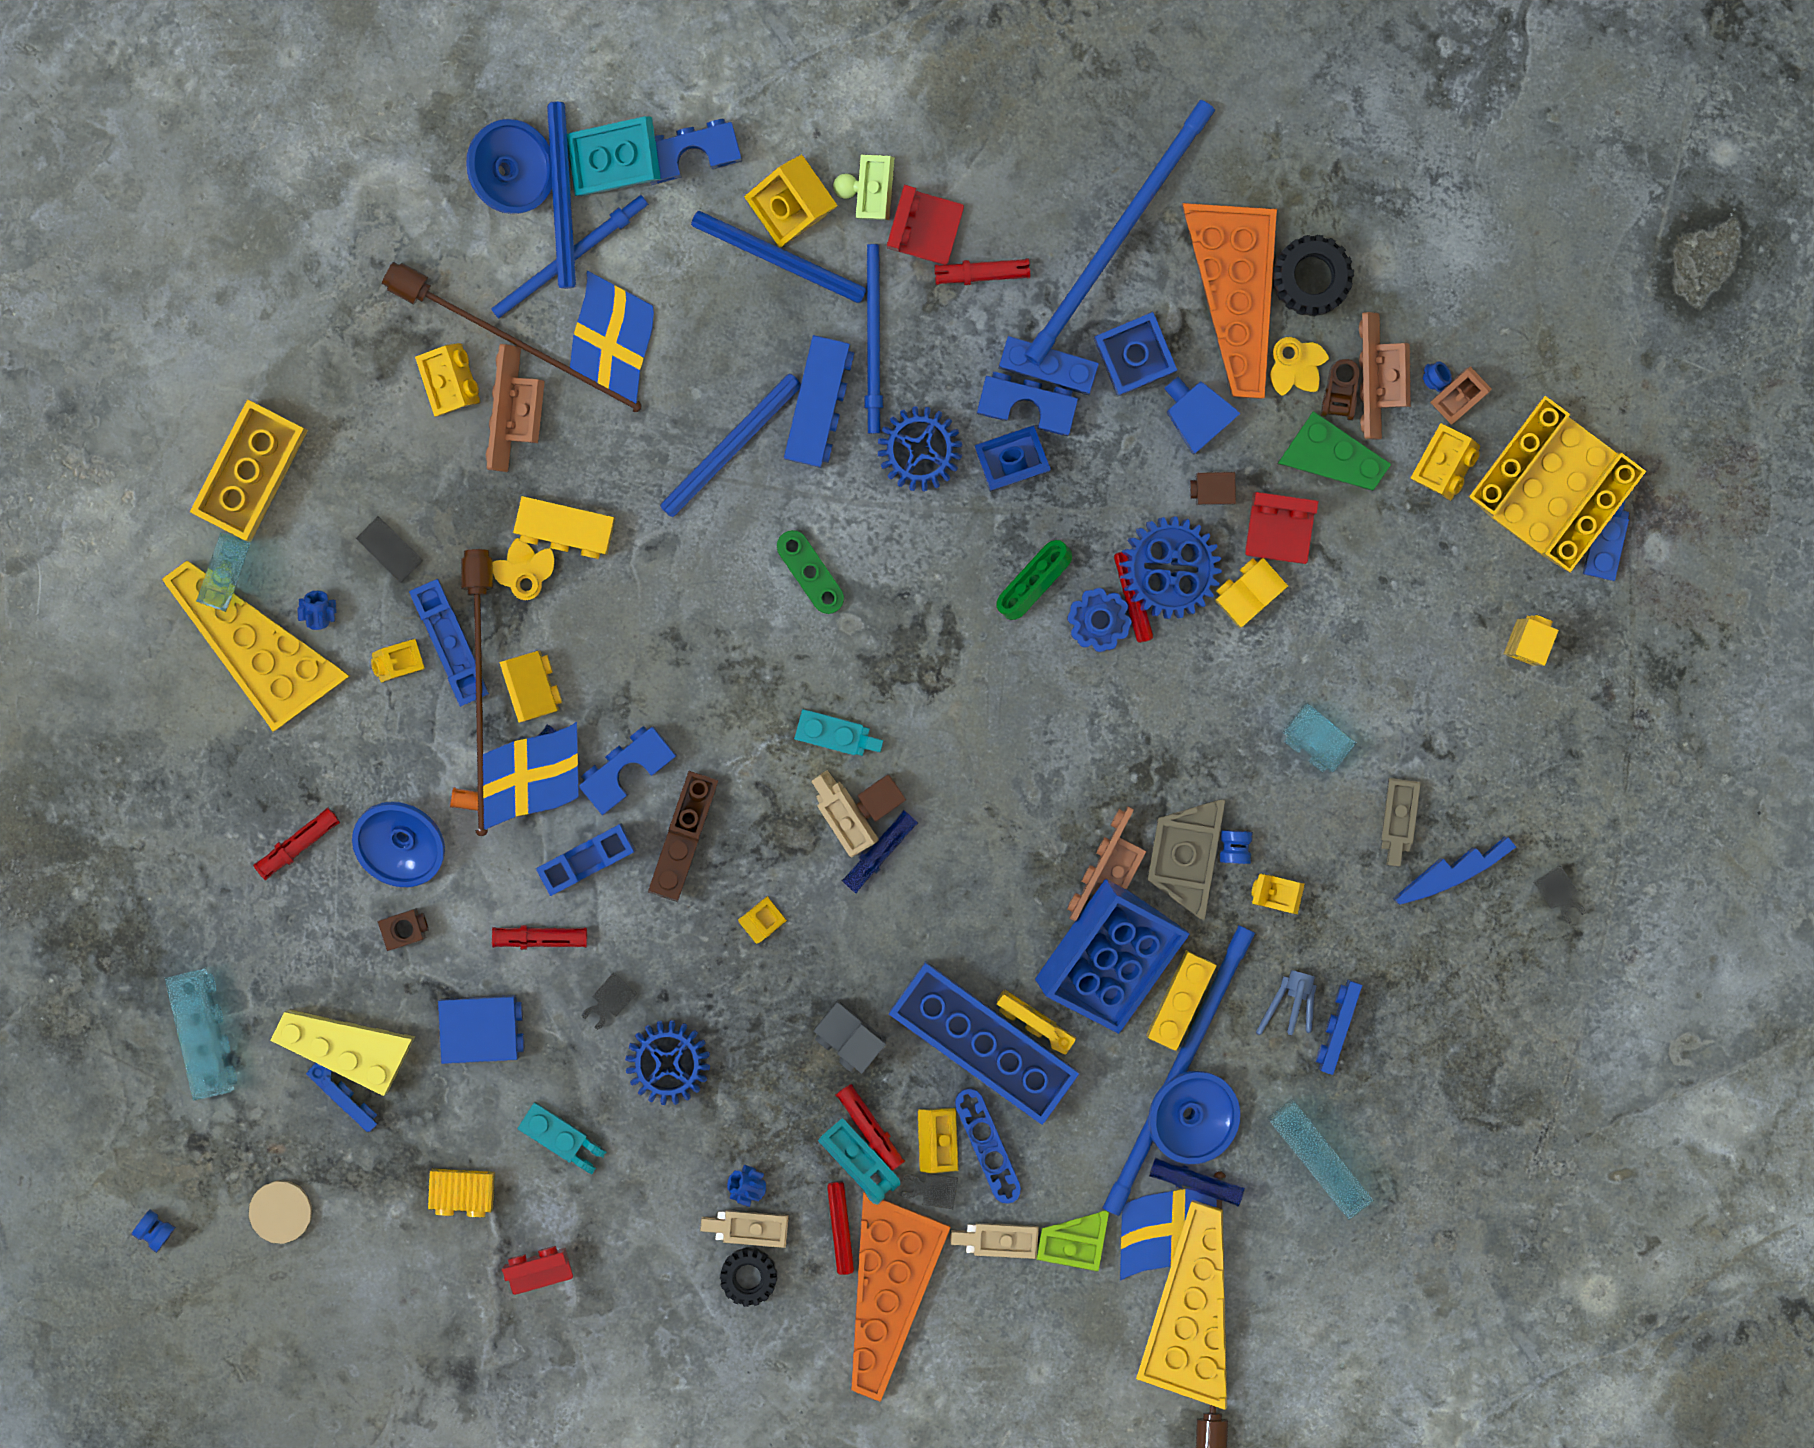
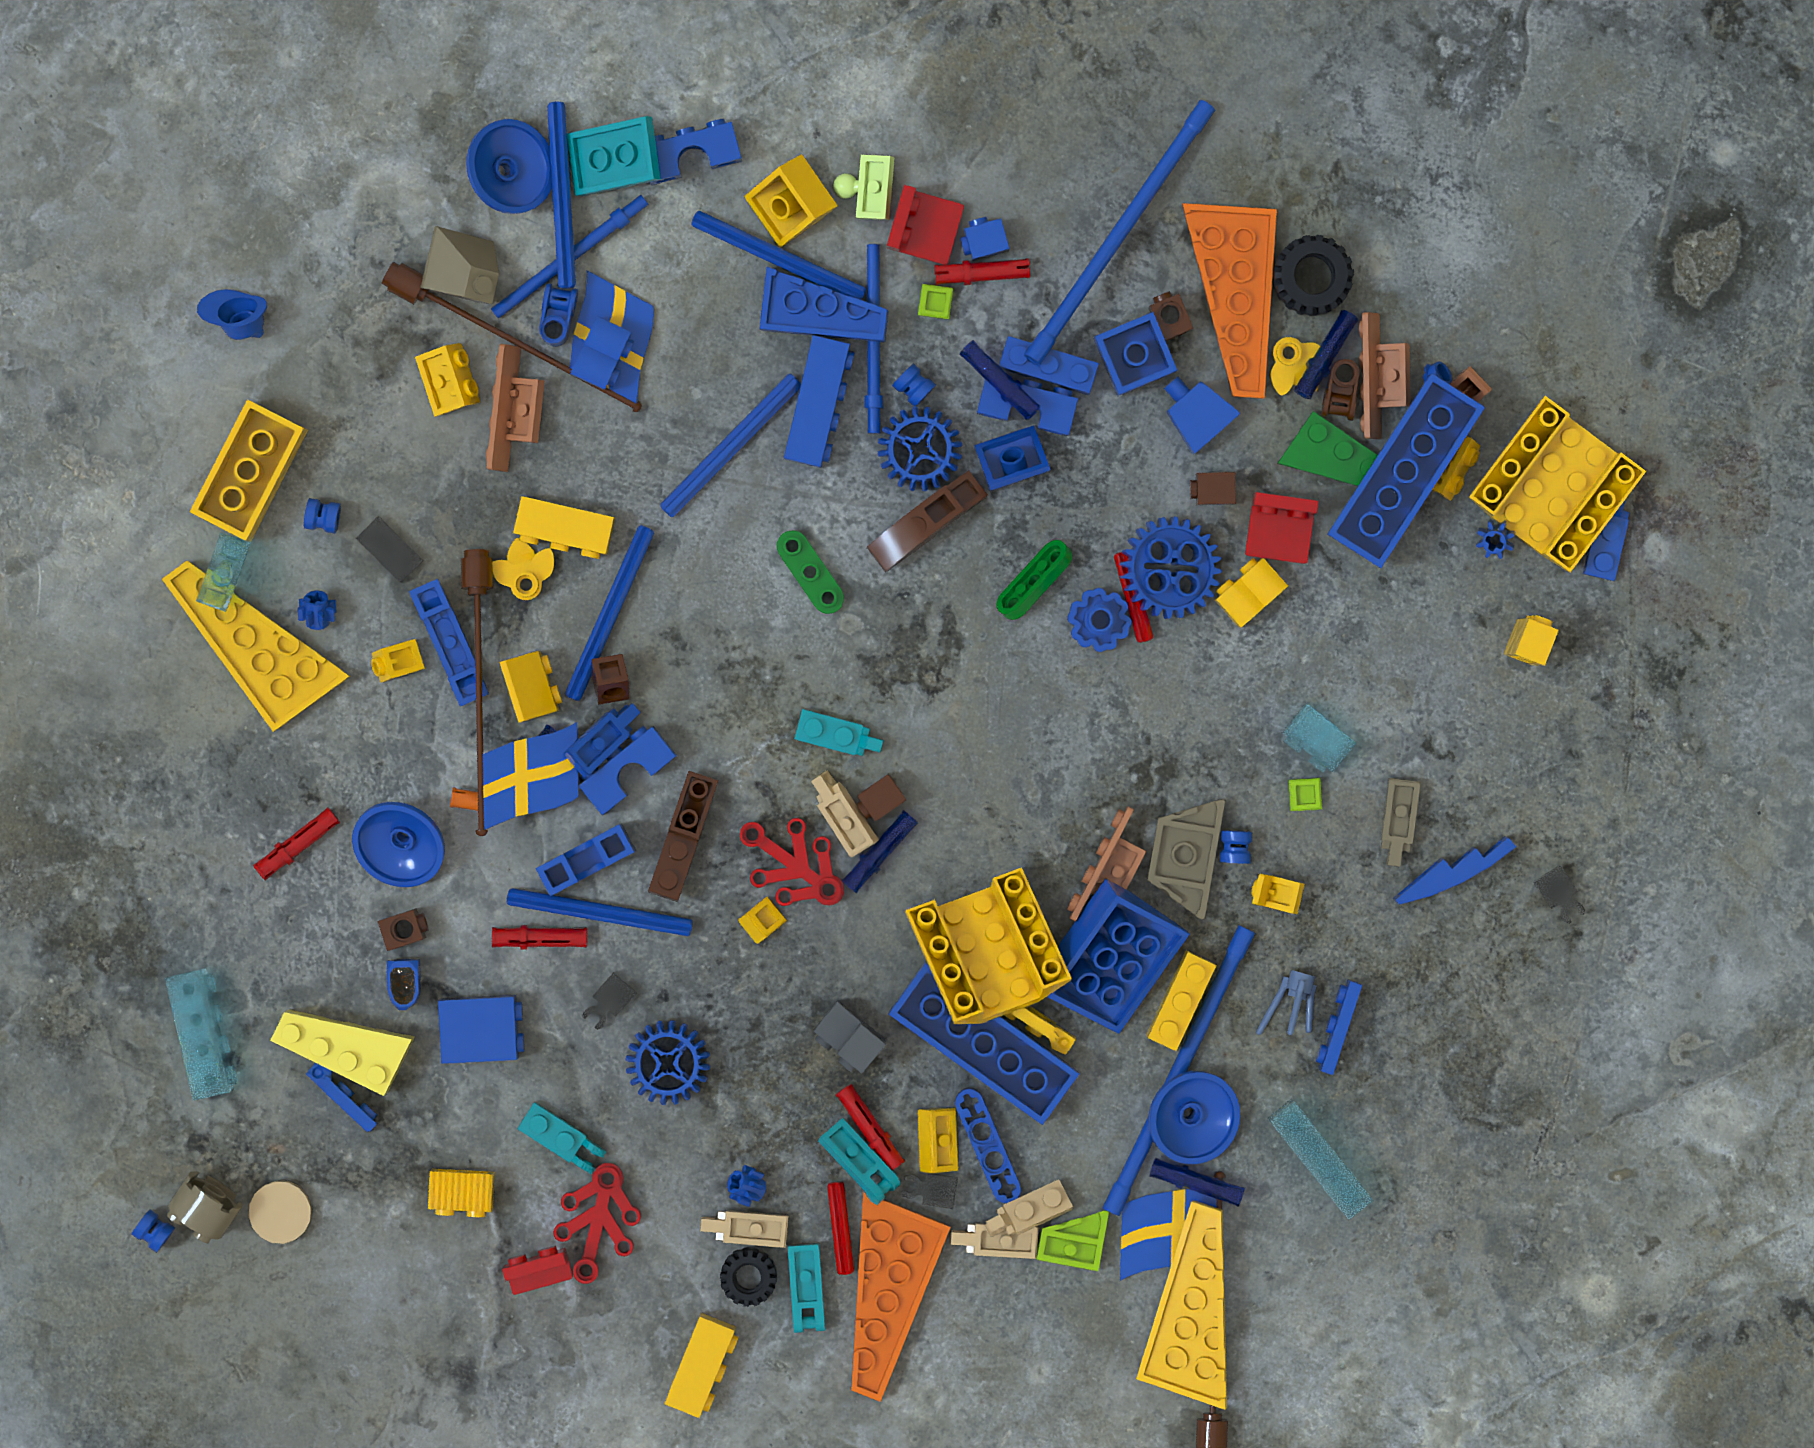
(204, 1207): none -> dark tan brick
(235, 312): none -> blue piece
(322, 515): none -> blue wheel
(403, 982): none -> rock
(461, 266): none -> dark tan slope
(557, 312): none -> blue piece
(598, 1217): none -> red plant
(599, 912): none -> blue axle
(601, 354): none -> blue brick
(601, 739): none -> blue hinge
(609, 612): none -> blue axle
(610, 679): none -> reddish brown brick
(701, 1366): none -> yellow brick
(796, 866): none -> red plant
(806, 1286): none -> teal plate
(811, 309): none -> blue wing
(914, 385): none -> blue wheel
(926, 521): none -> reddish brown slope
(935, 301): none -> lime tile
(984, 239): none -> blue brick
(990, 950): none -> yellow slope
(1000, 380): none -> clear blue pin
(1030, 1210): none -> tan hinge
(1183, 323): none -> reddish brown brick
(1305, 794): none -> lime tile
(1319, 365): none -> clear blue pin
(1406, 470): none -> blue brick
(1489, 533): none -> blue gear

